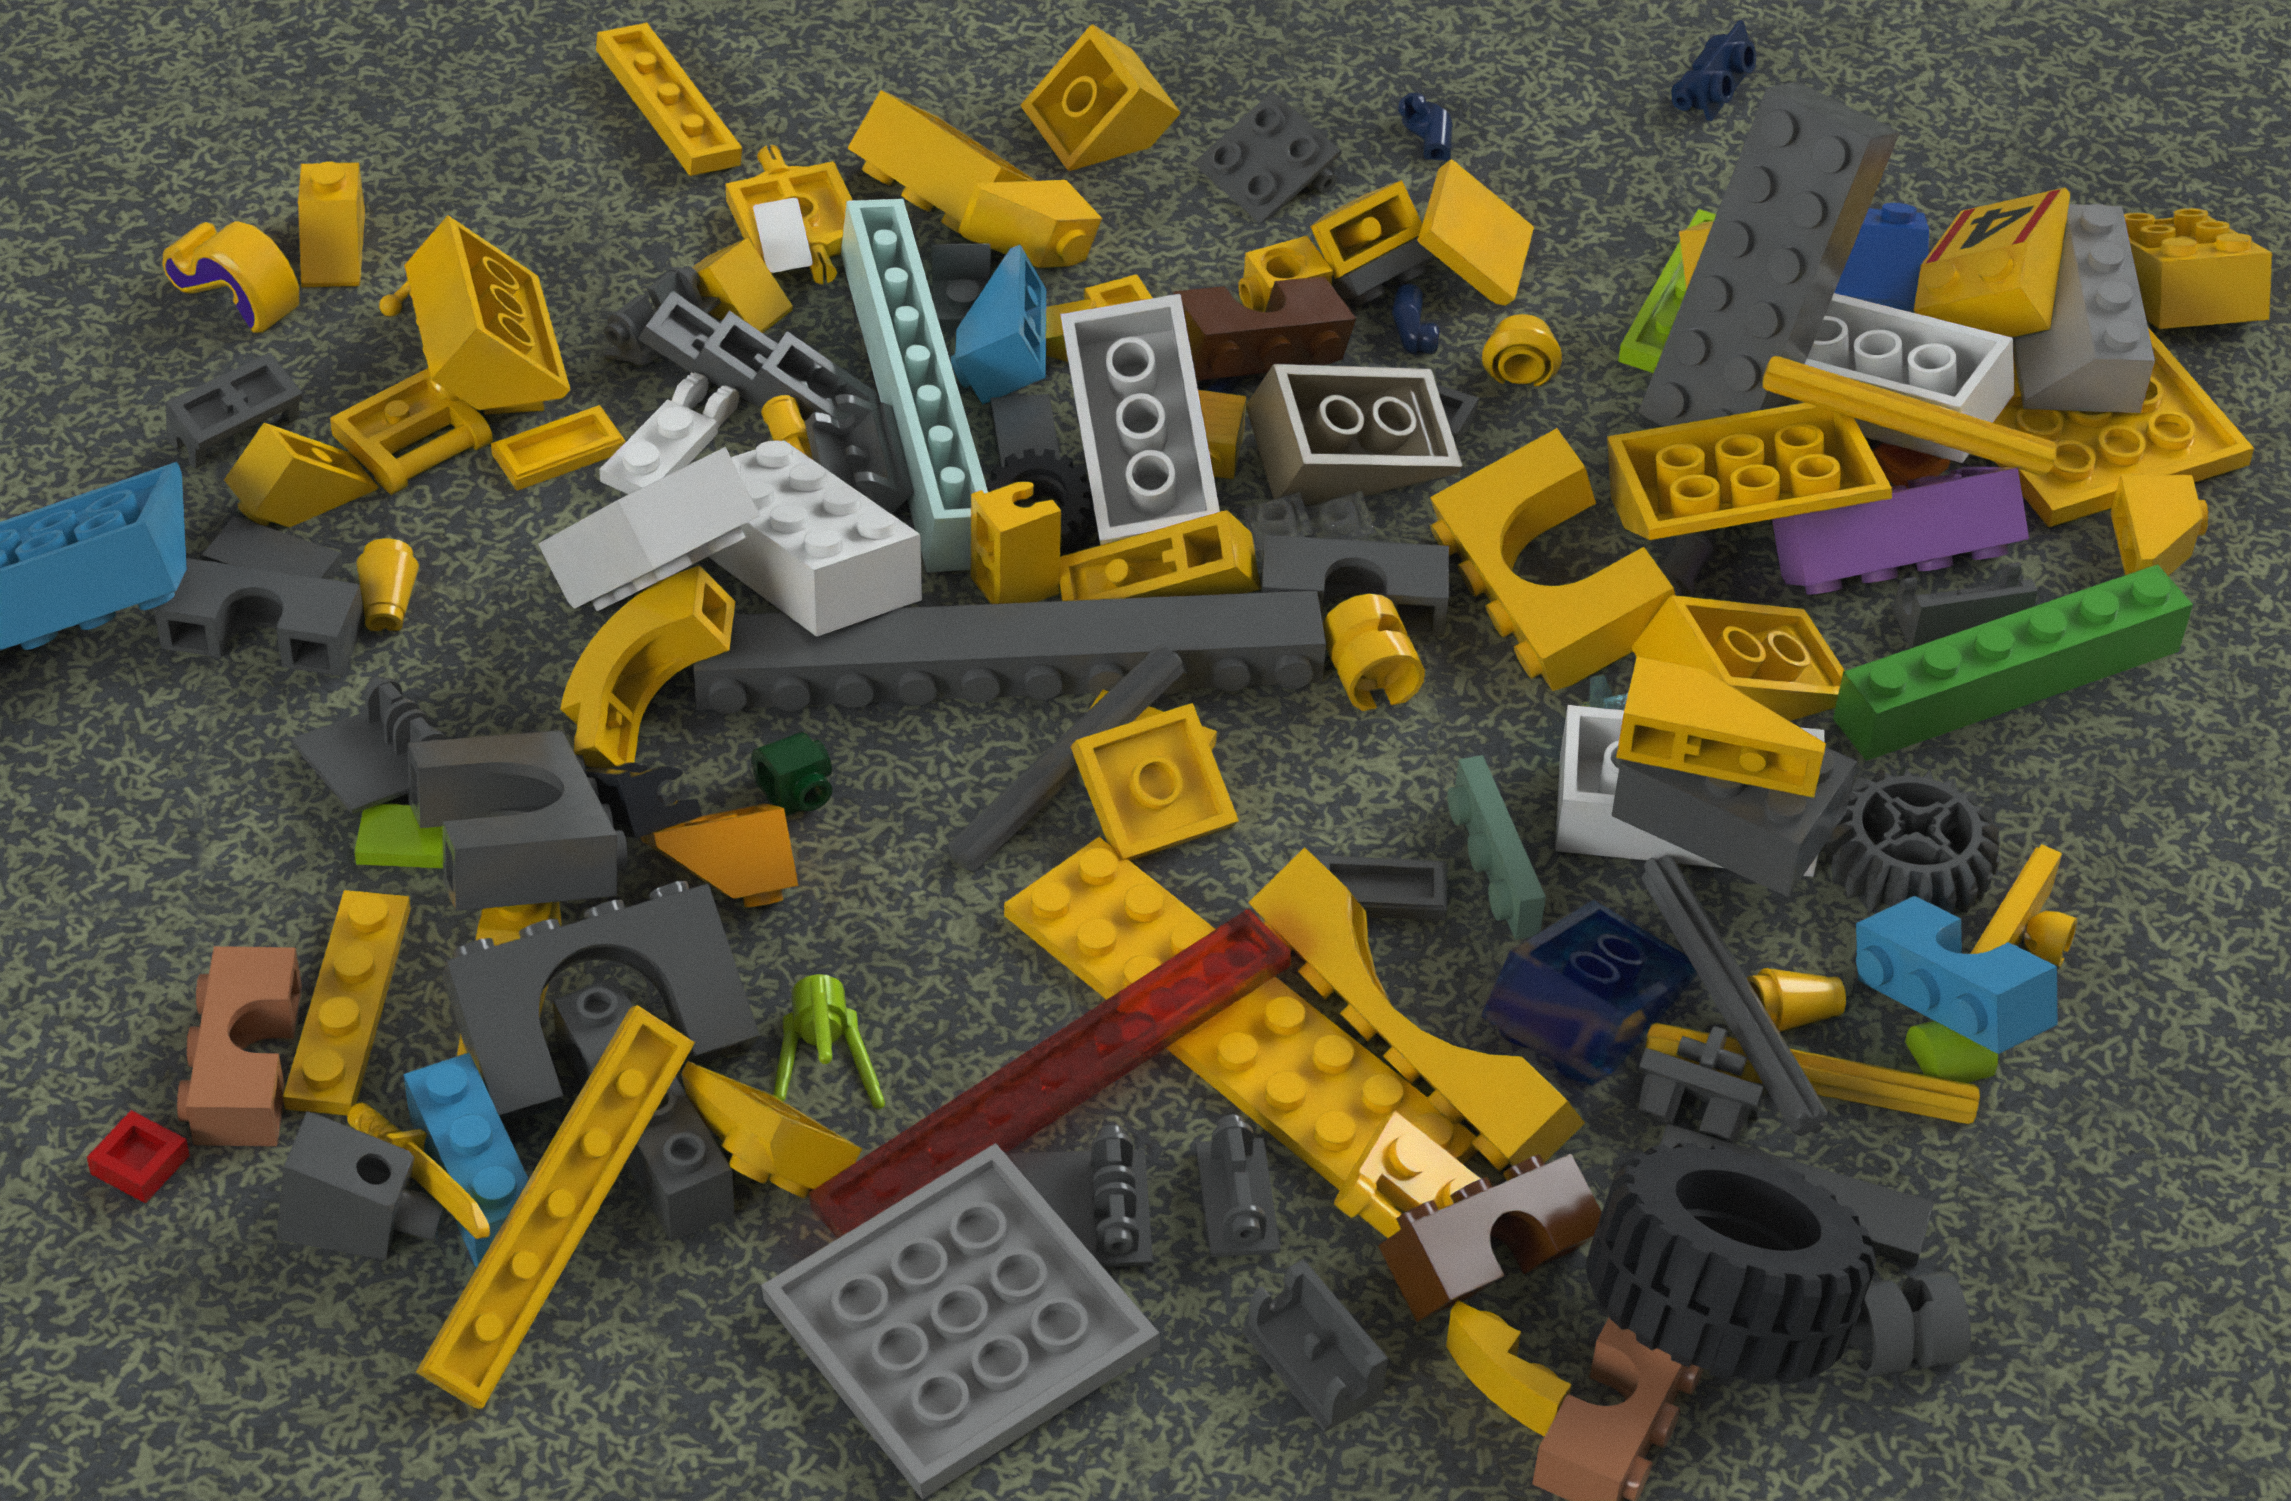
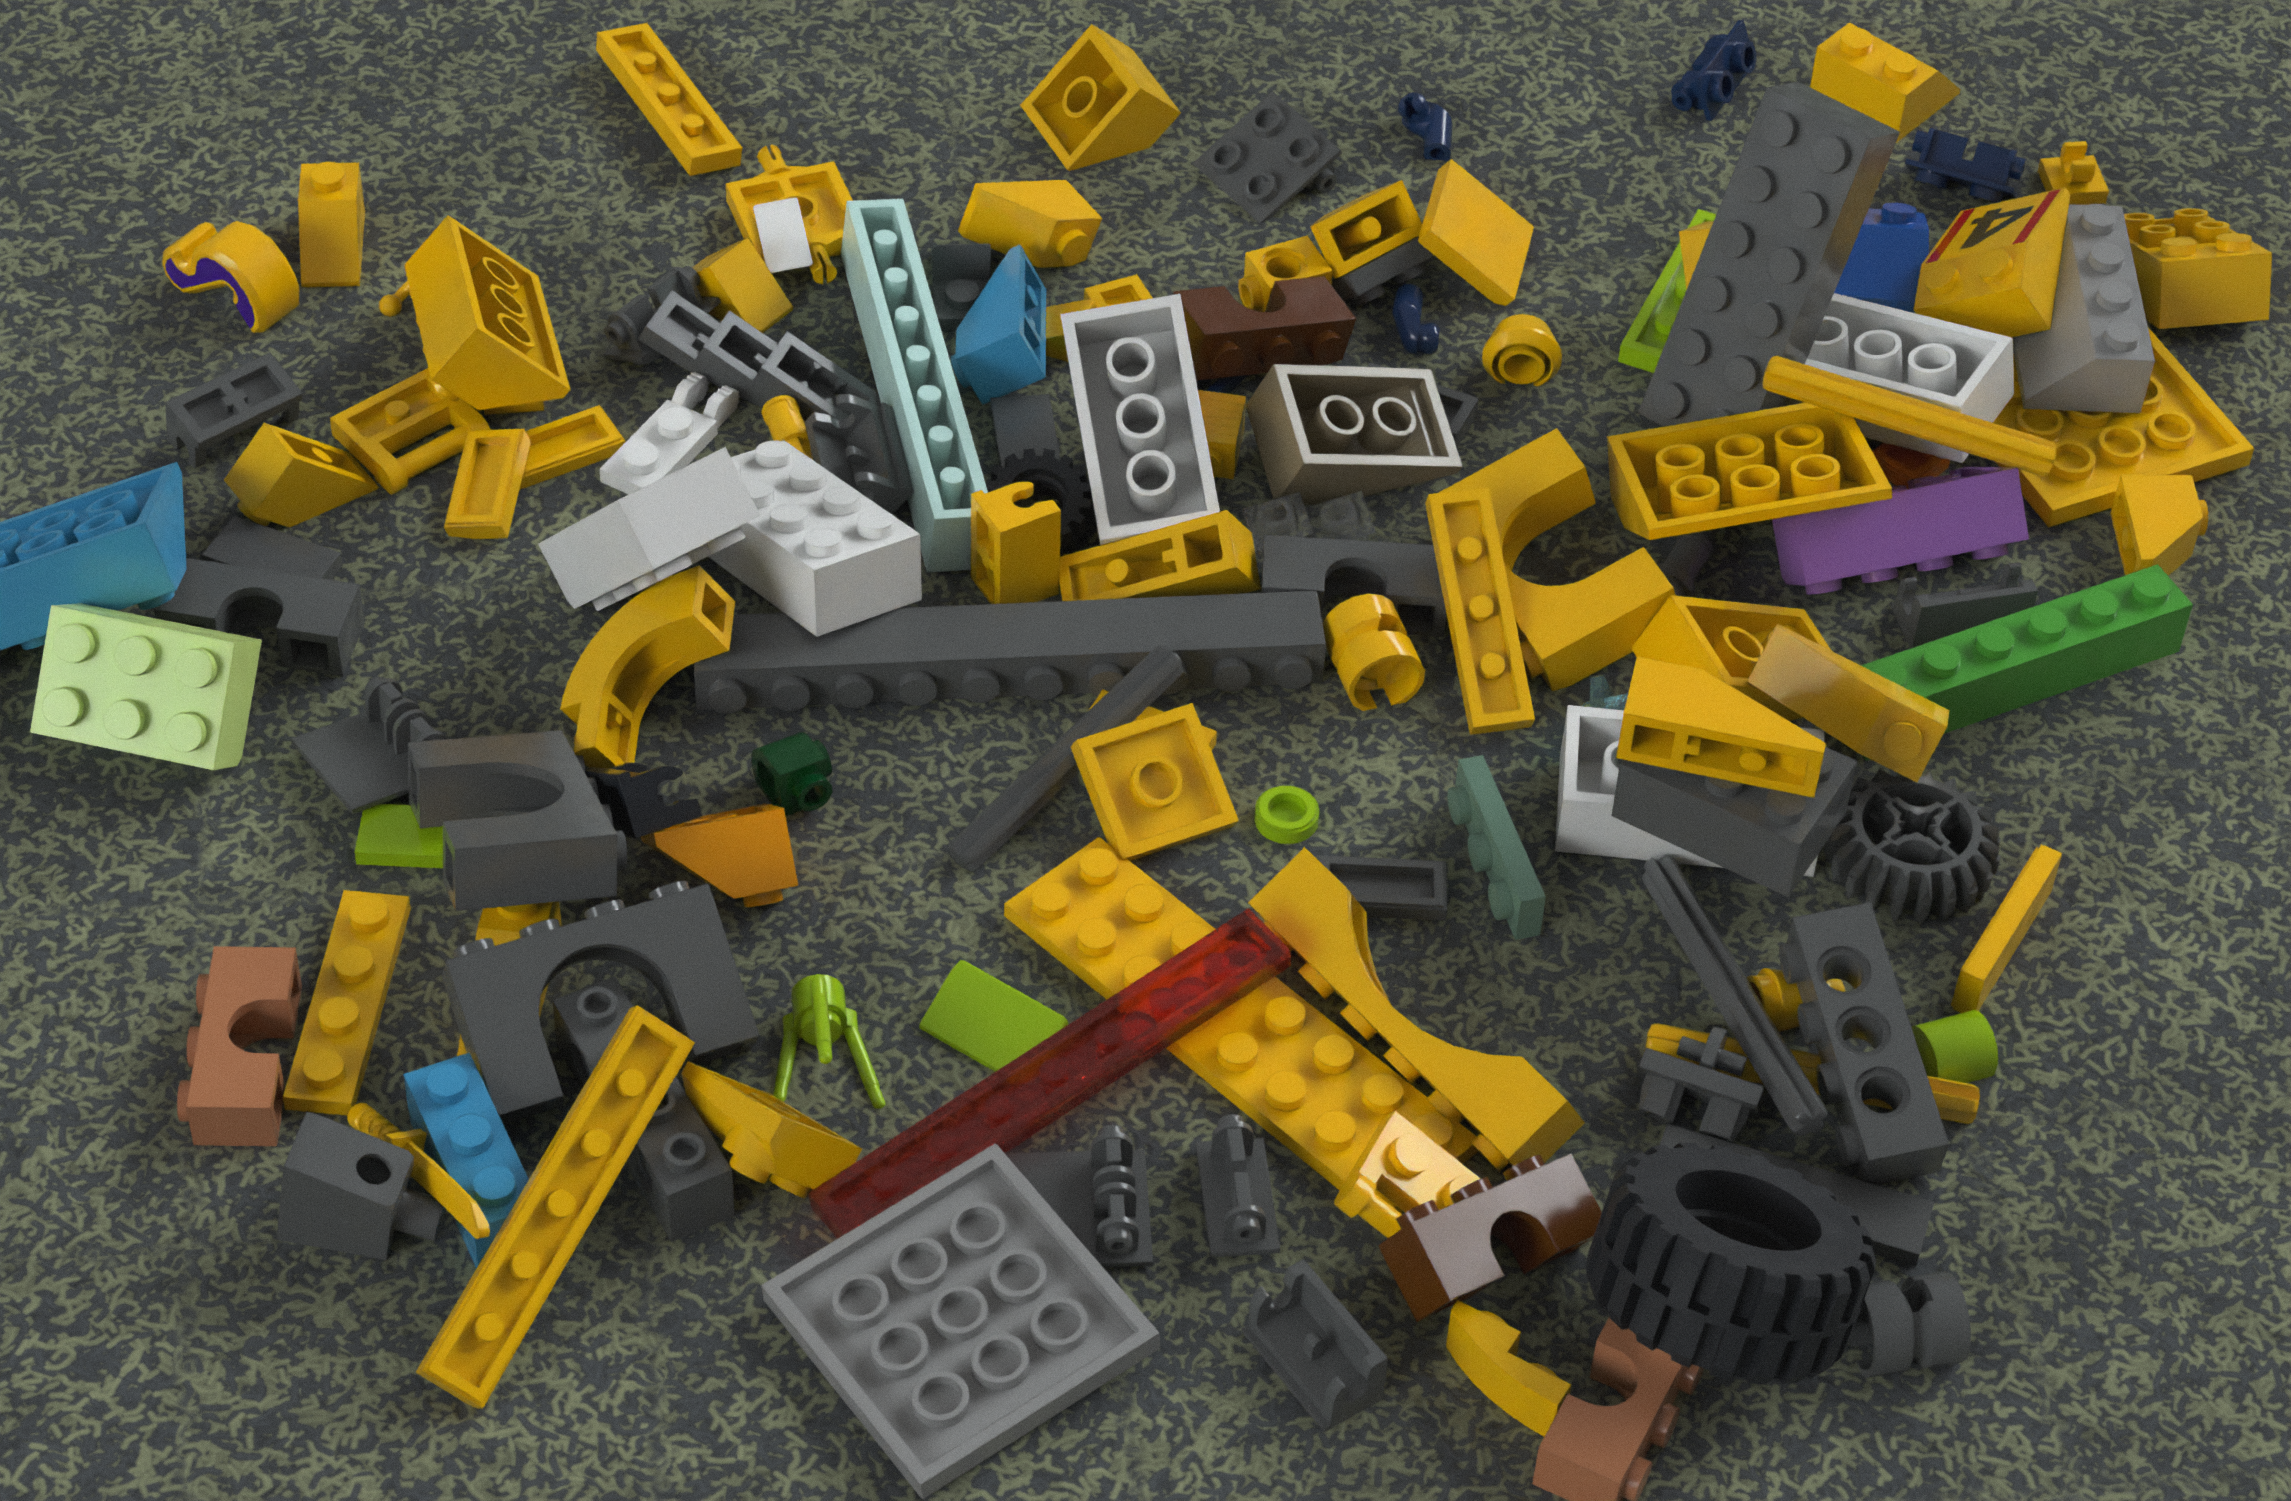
(138, 1156): red plate -> none
(145, 686): none -> yellowish green brick
(386, 582): yellow cone -> none
(487, 484): none -> yellow tile
(926, 157): yellow slope -> none
(987, 1017): none -> lime slope
(1286, 814): none -> lime tile
(1479, 611): none -> yellow plate
(1586, 991): clear blue slope -> none
(1850, 947): none -> dark grey brick
(1851, 702): none -> yellow slope
(1879, 79): none -> yellow slope
(1943, 162): none -> dark blue hinge
(1987, 996): dark azure arch -> none
(2049, 935): yellow hinge -> none
(2076, 173): none -> yellow tile

